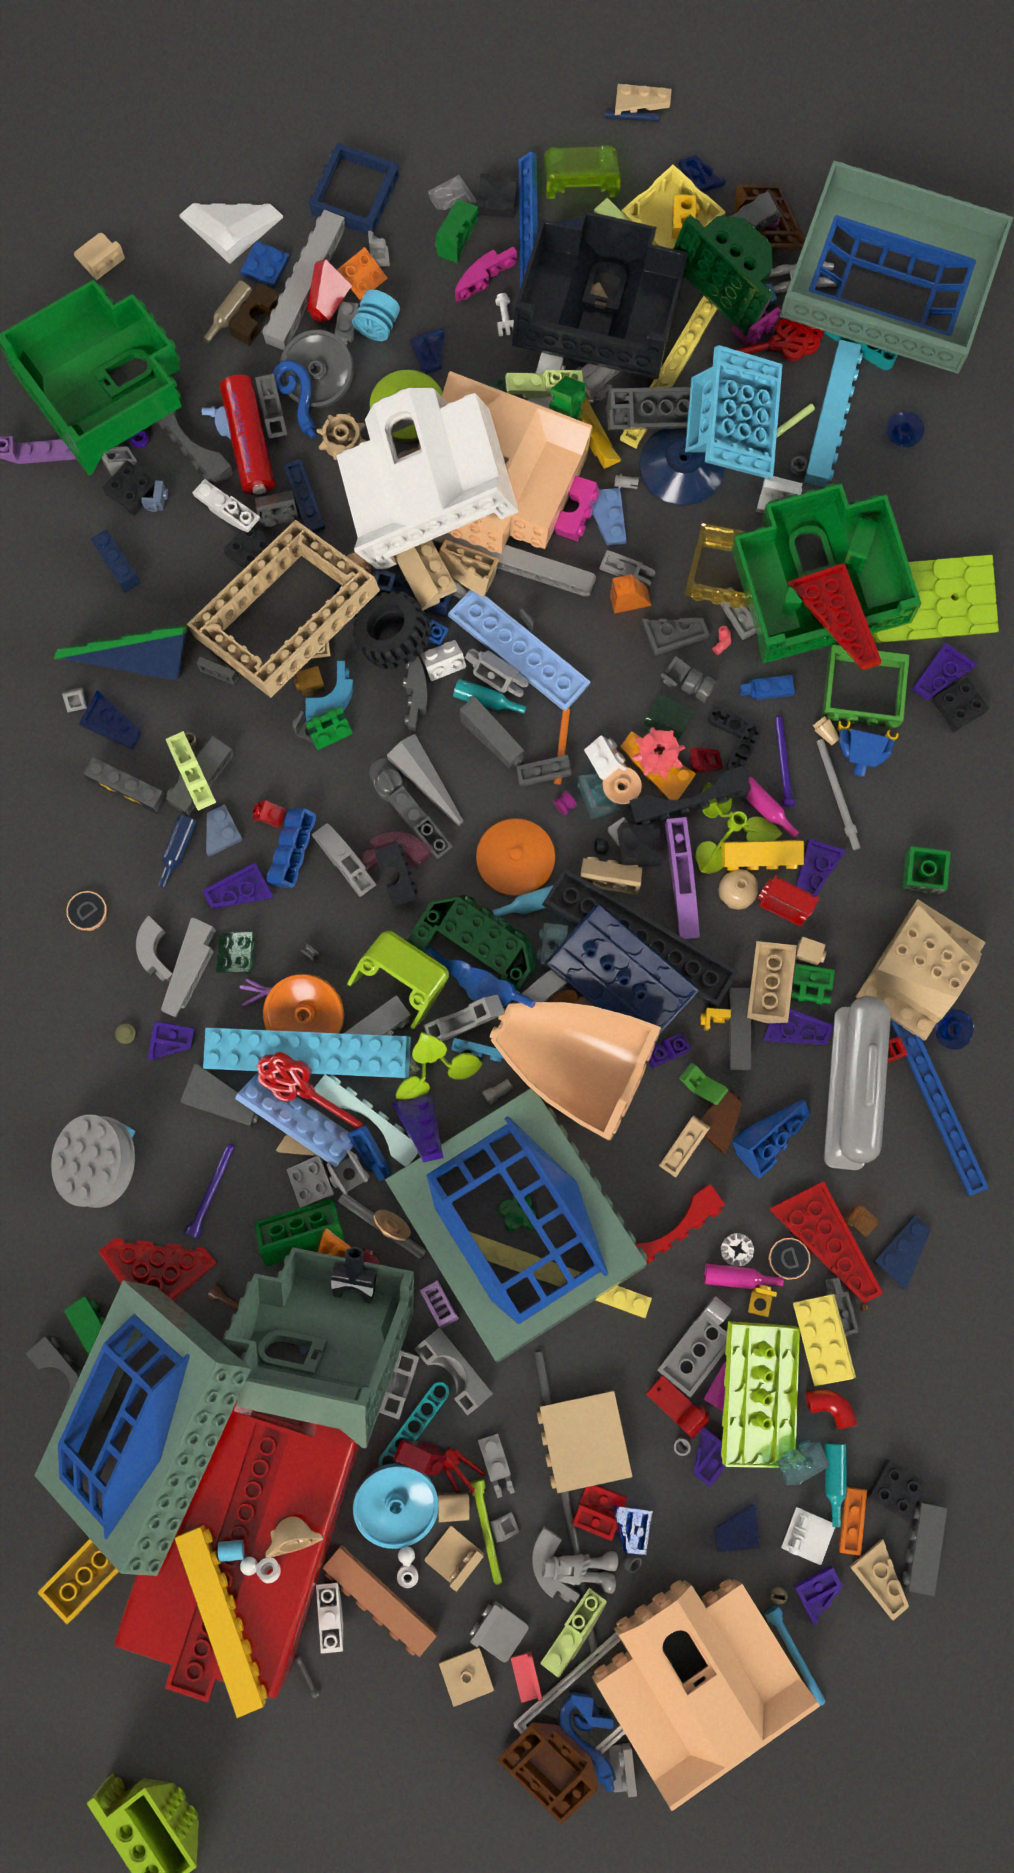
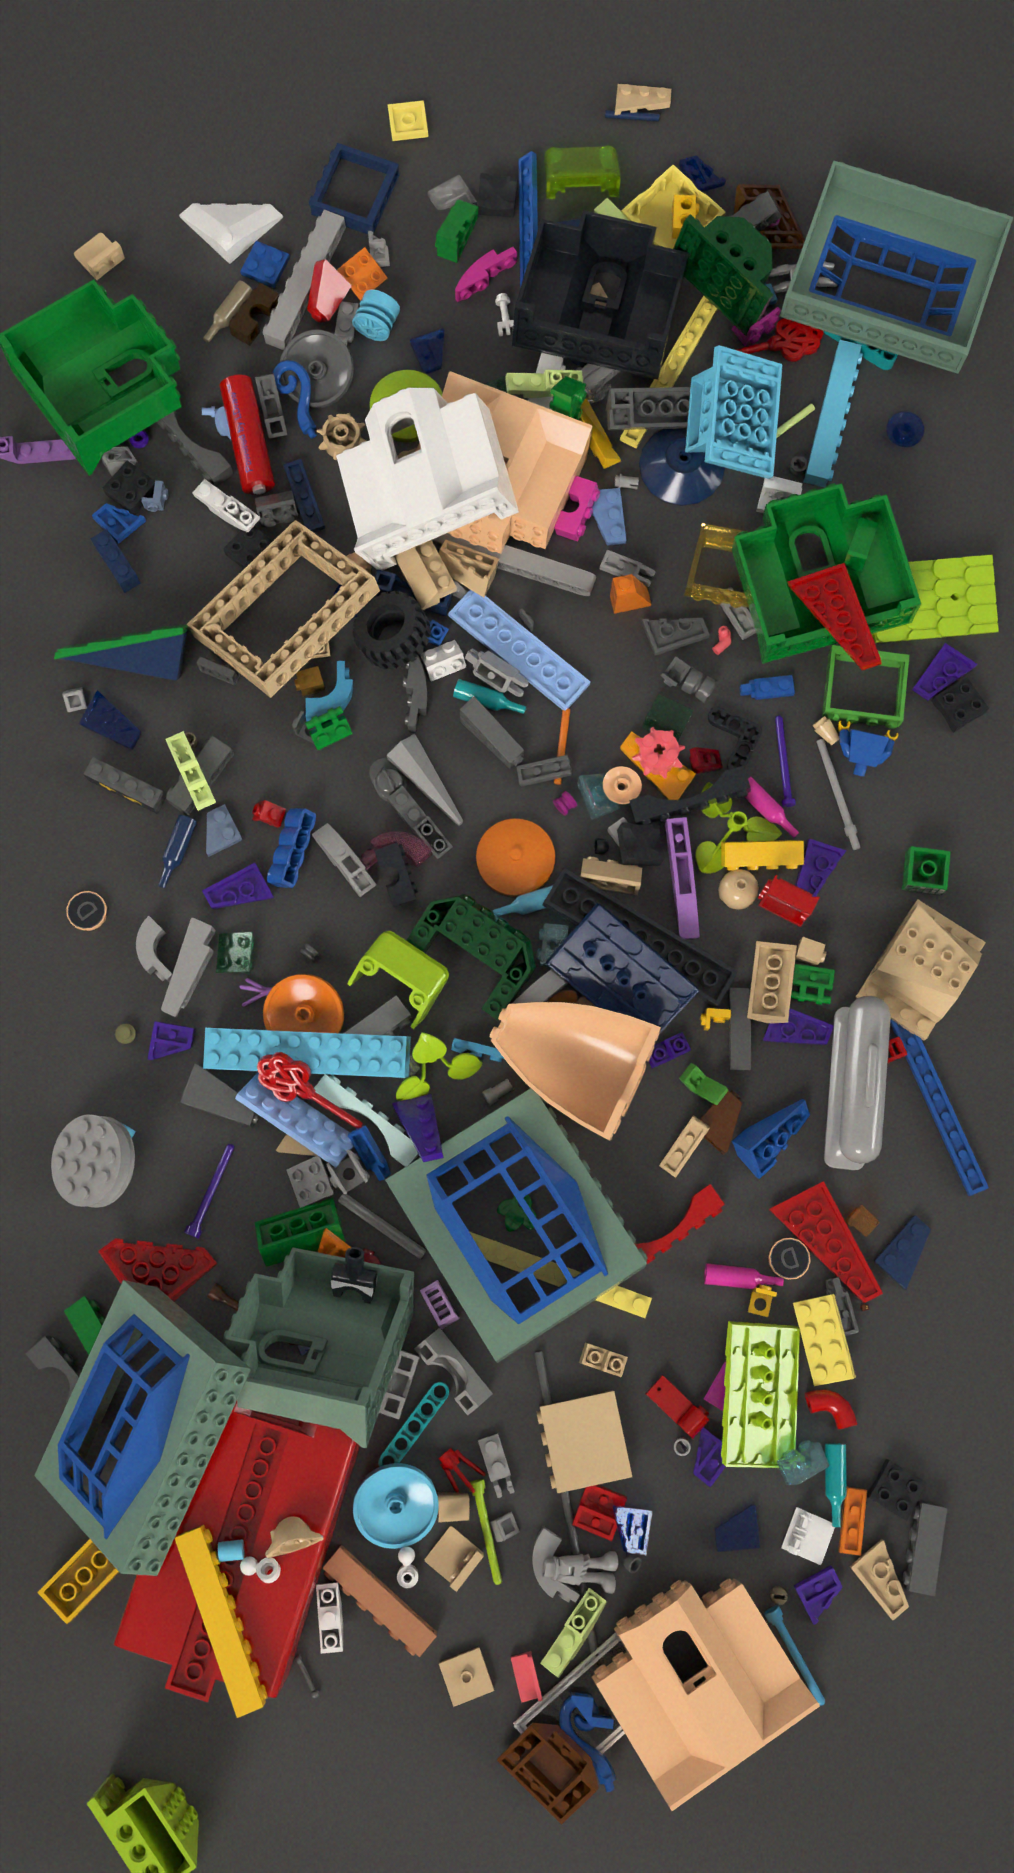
(117, 521): none -> blue wing
(391, 1225): light nougat dish -> none
(408, 120): none -> light yellow plate
(420, 1456): dark red slope -> none
(466, 1019): light grey arch -> none
(481, 982): blue piece -> none
(498, 1631): light grey bracket -> none
(603, 1359): none -> tan slope
(605, 757): white bracket -> none
(622, 1763): light grey bracket -> none
(711, 1316): light grey hinge -> none
(728, 1253): white gear -> none
(792, 600): green slope -> none
(962, 1031): clear blue dish -> none

